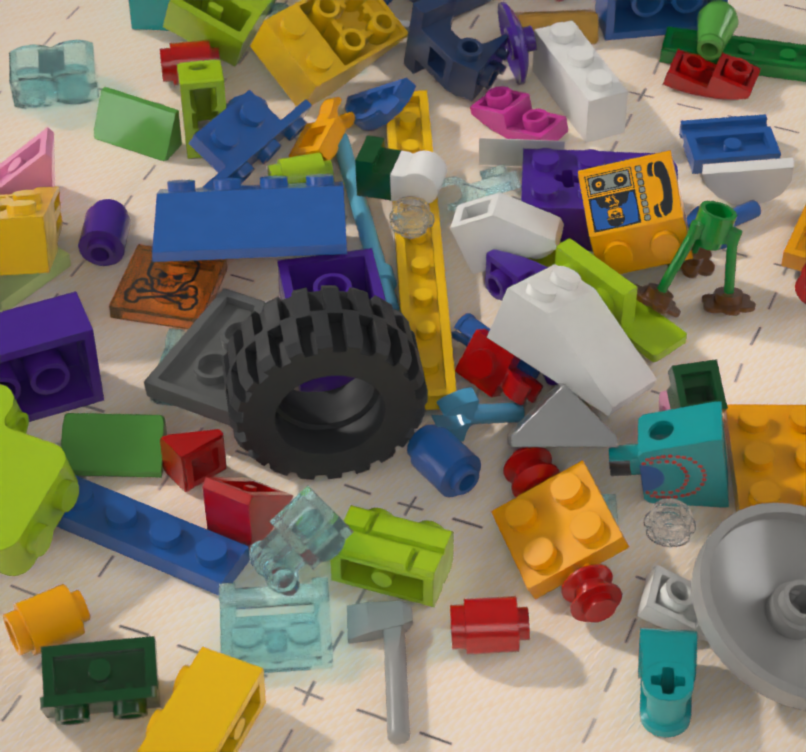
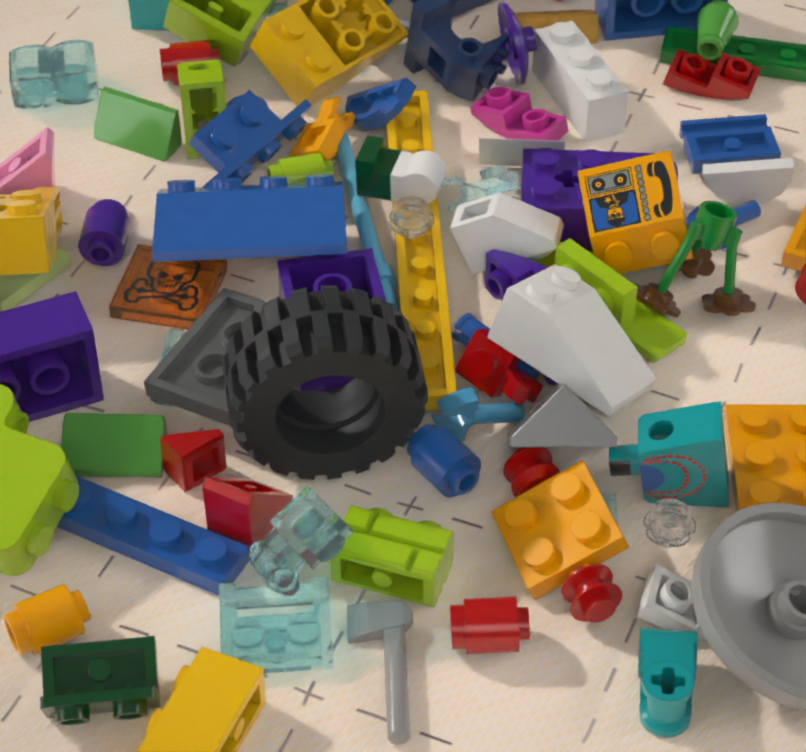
(693, 385): dark green leg -> none

